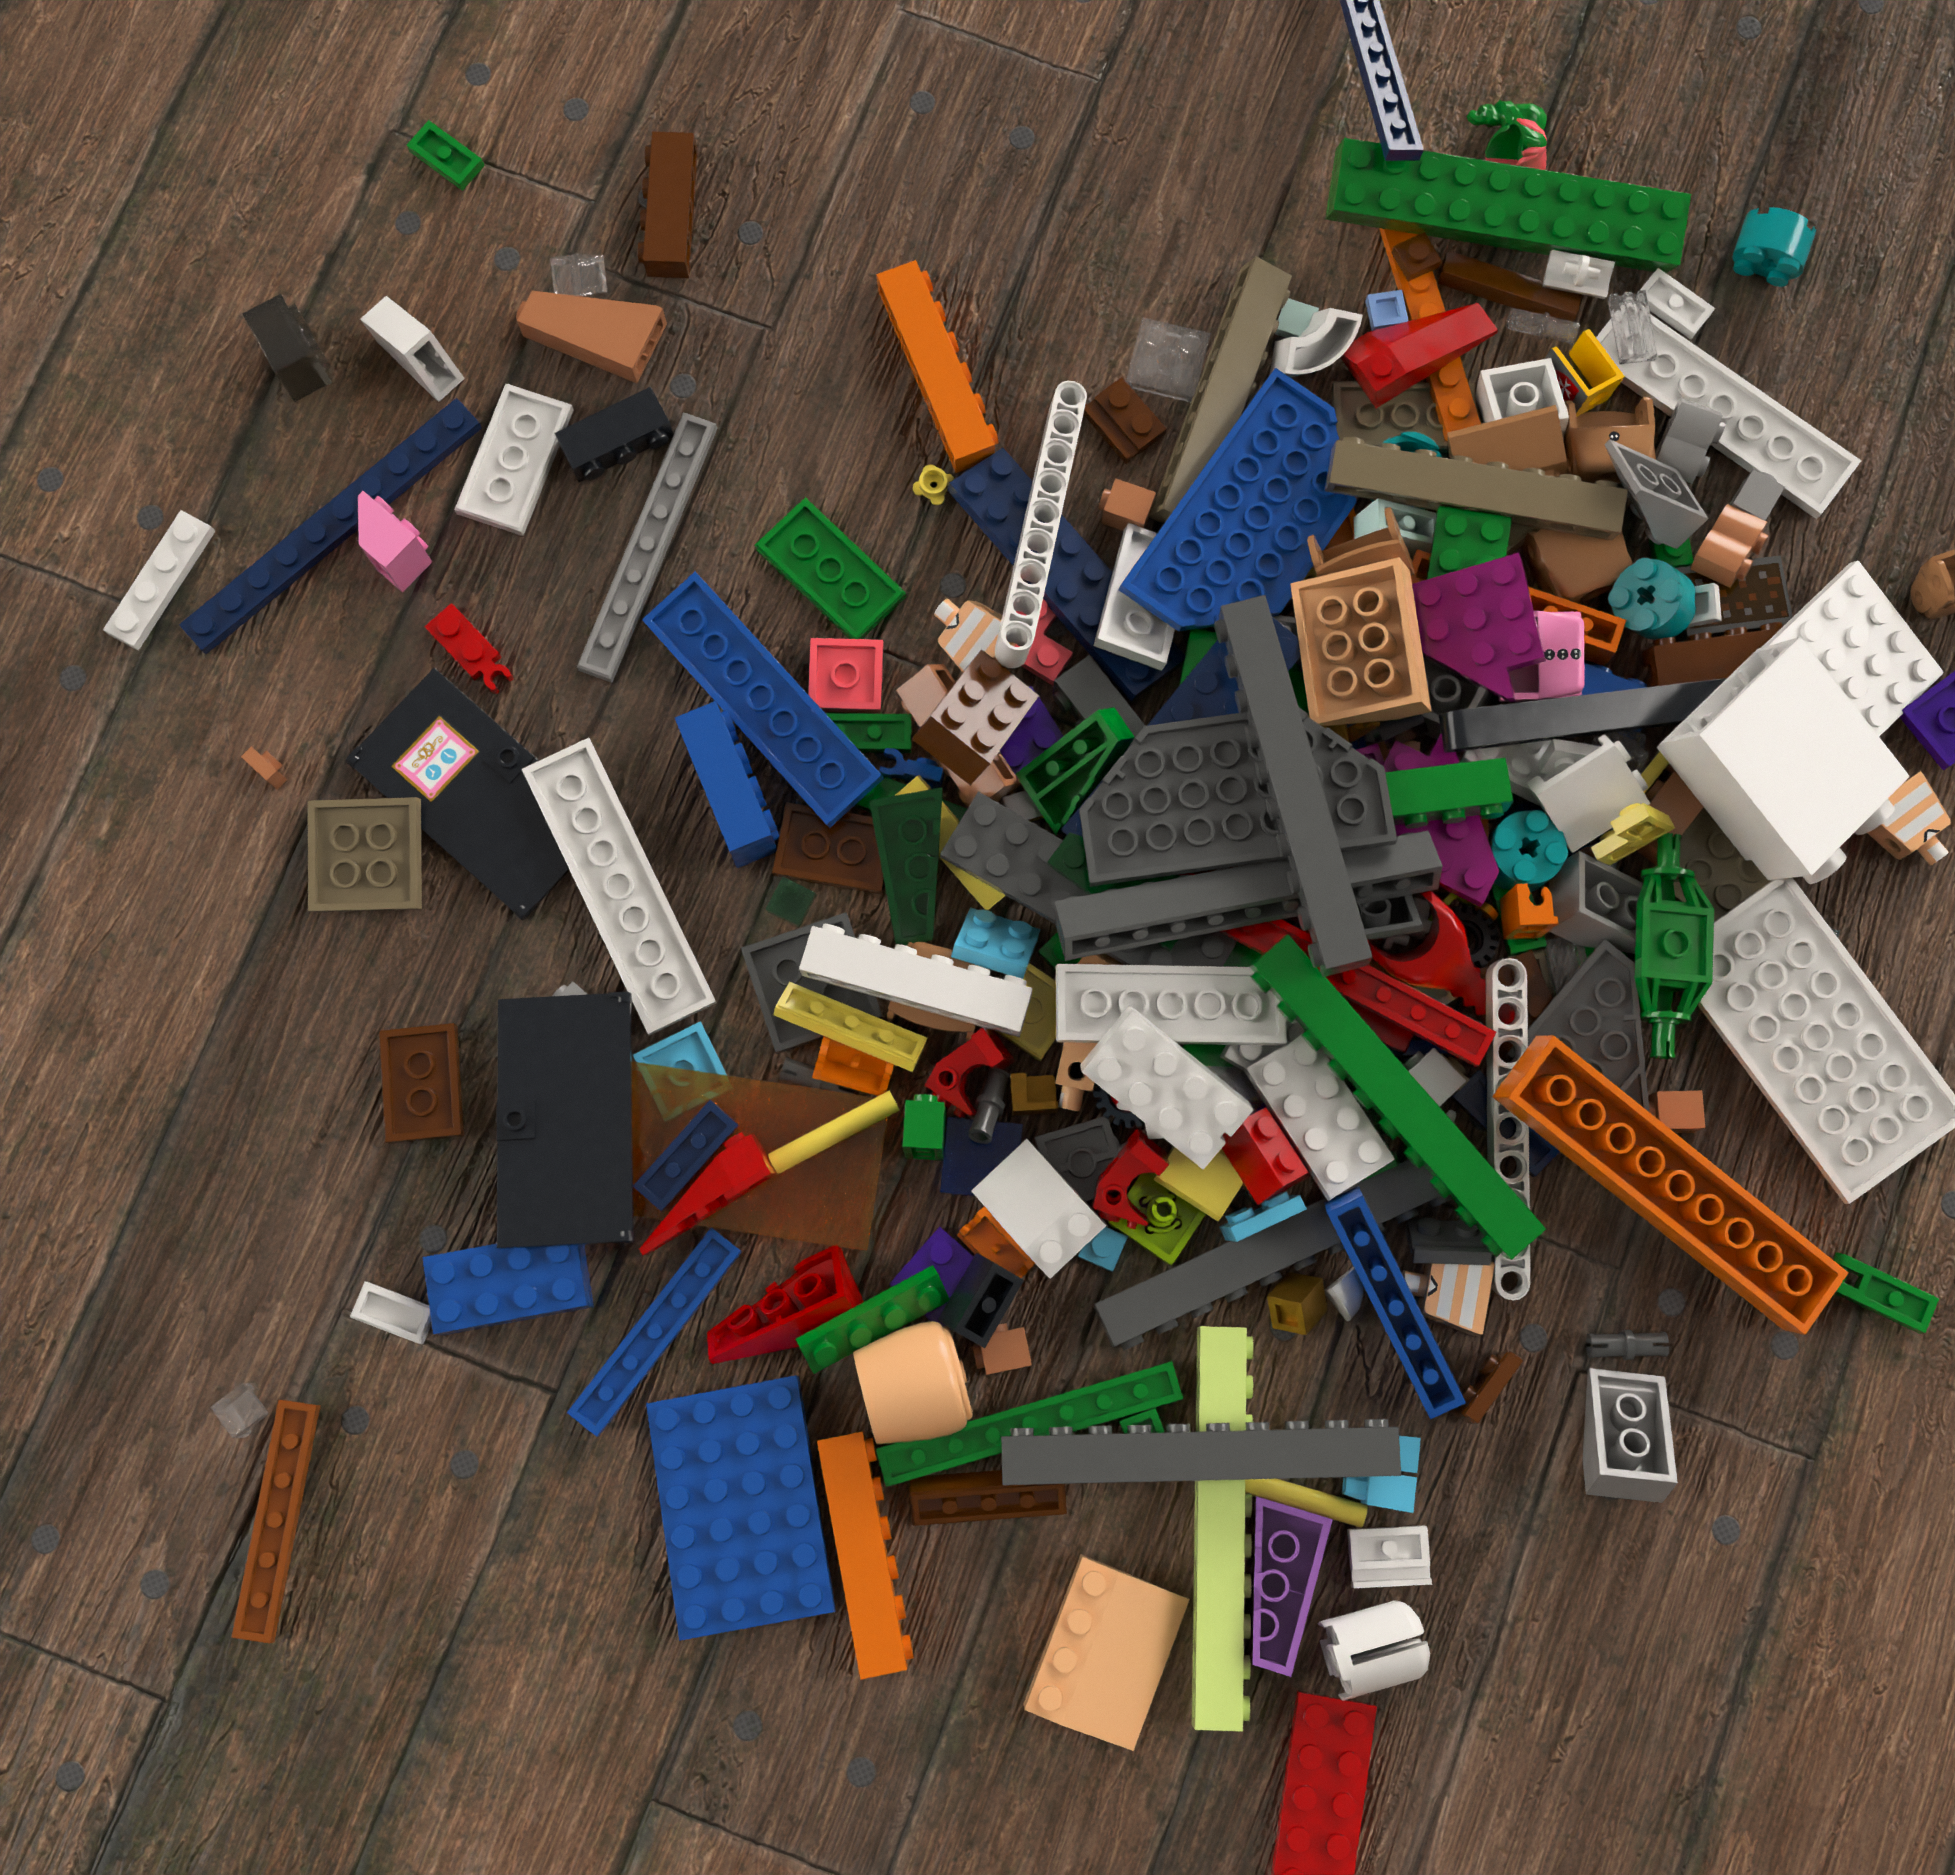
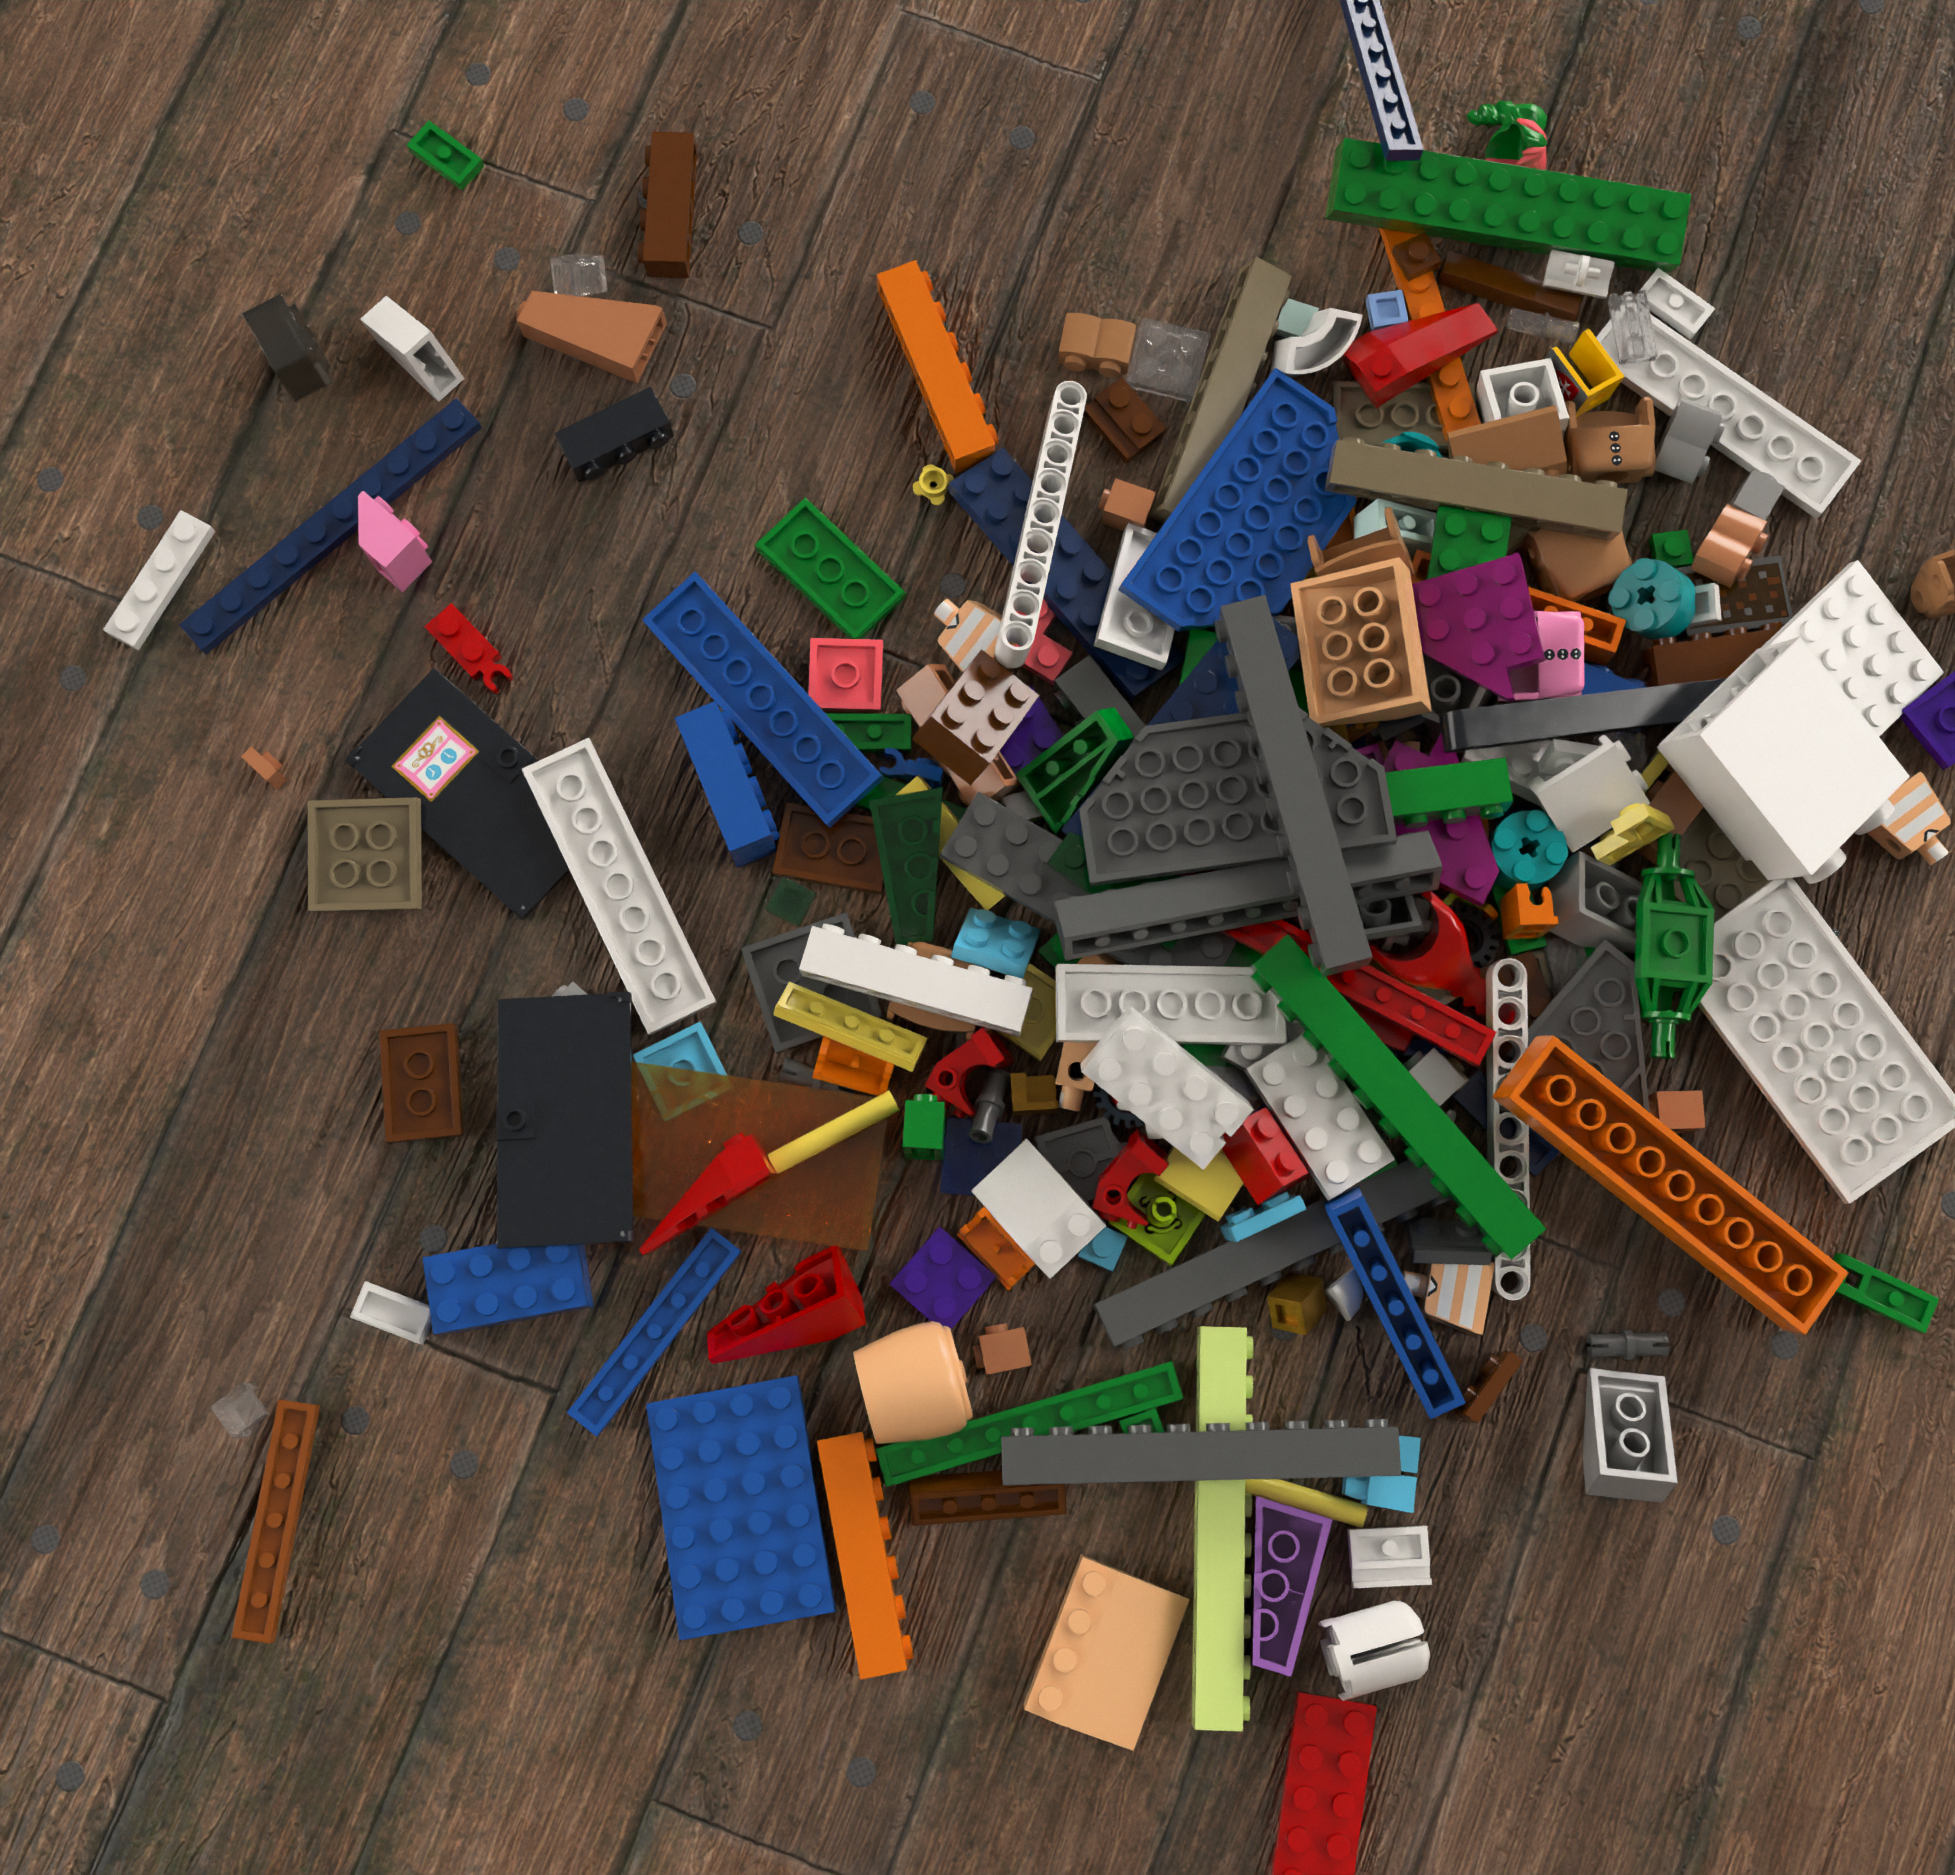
(513, 459): white tile -> none
(647, 547): light grey tile -> none
(686, 1155): dark blue plate -> none
(873, 1319): green plate -> none
(980, 1300): black brick -> none
(1096, 344): none -> medium nougat brick
(1657, 496): light grey slope -> none
(1773, 245): teal brick -> none

